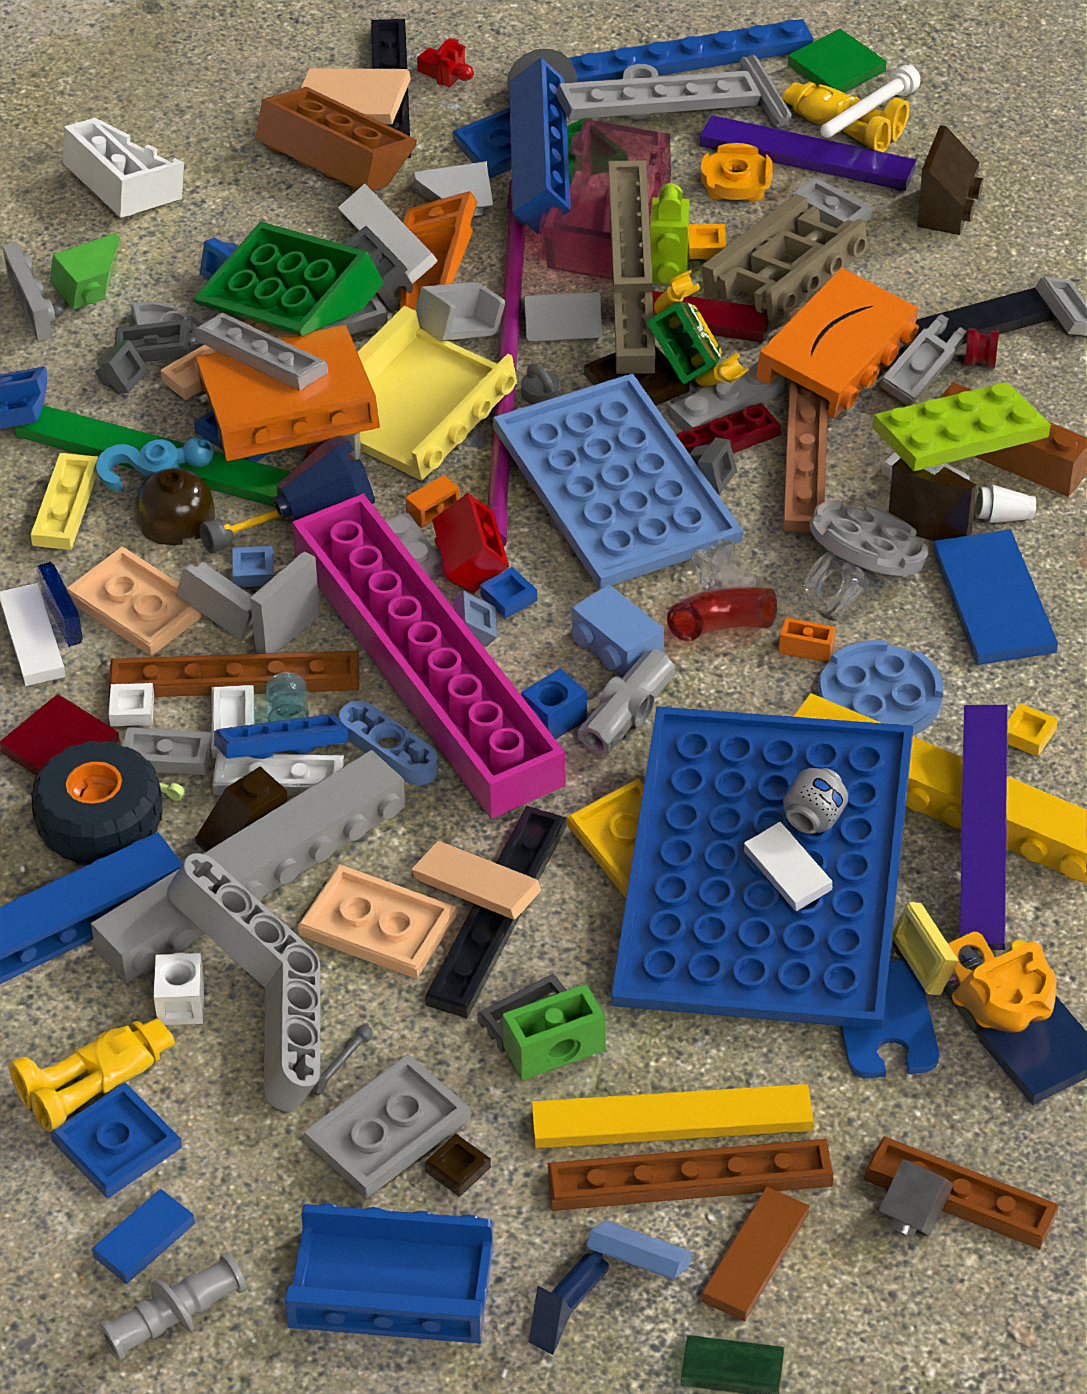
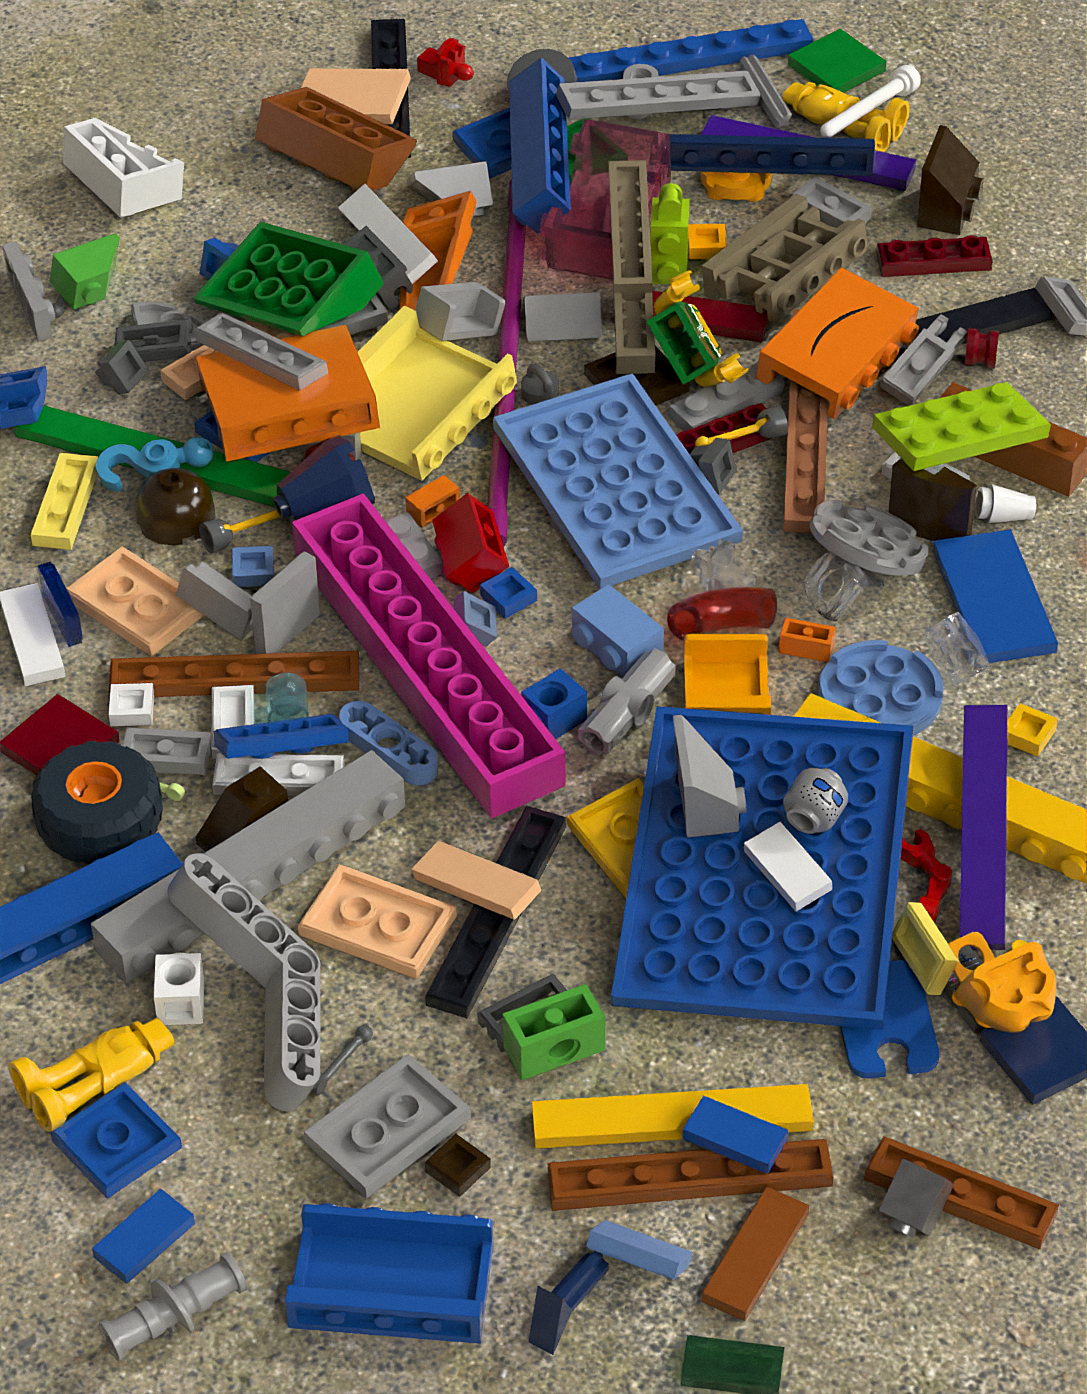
(705, 784): none -> light grey slope
(726, 673): none -> light orange panel
(735, 1134): none -> blue tile
(769, 424): none -> hinge
(772, 154): none -> dark blue tile
(934, 256): none -> dark red tile
(940, 875): none -> red piece
(956, 648): none -> clear brick

